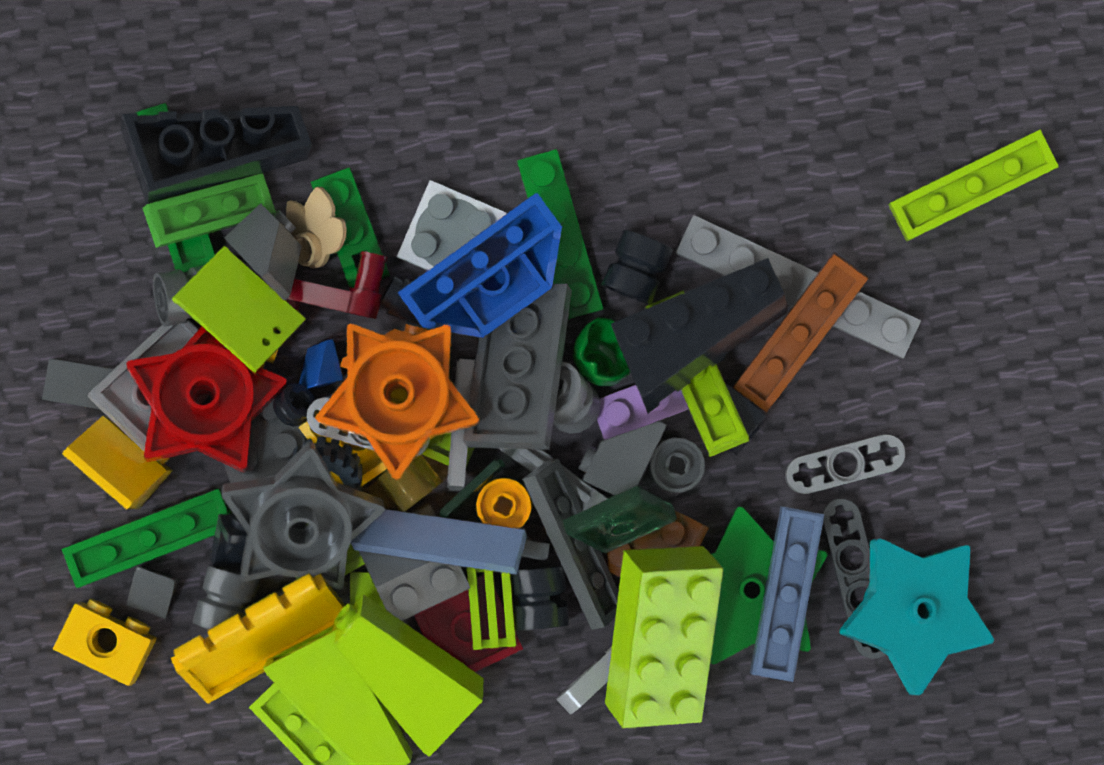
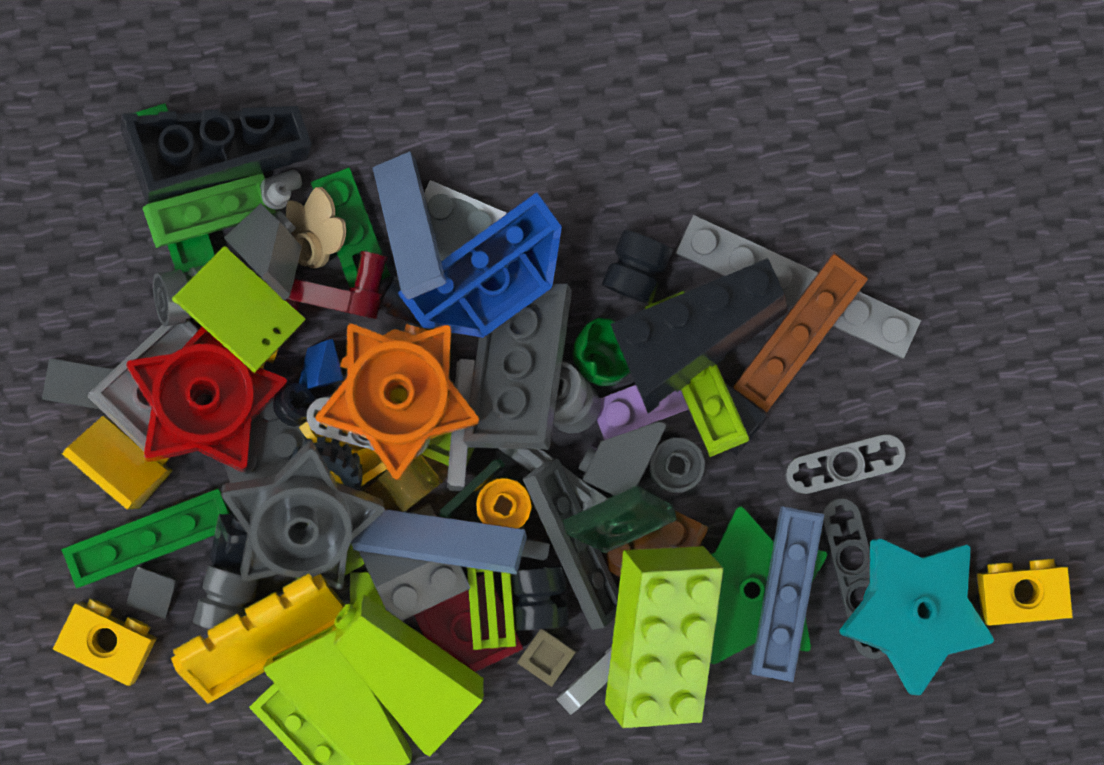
(278, 188): none -> light grey arm
(409, 225): none -> sand blue tile
(546, 177): green plate -> none
(546, 657): none -> dark tan plate
(973, 185): lime plate -> none
(1049, 599): none -> yellow brick

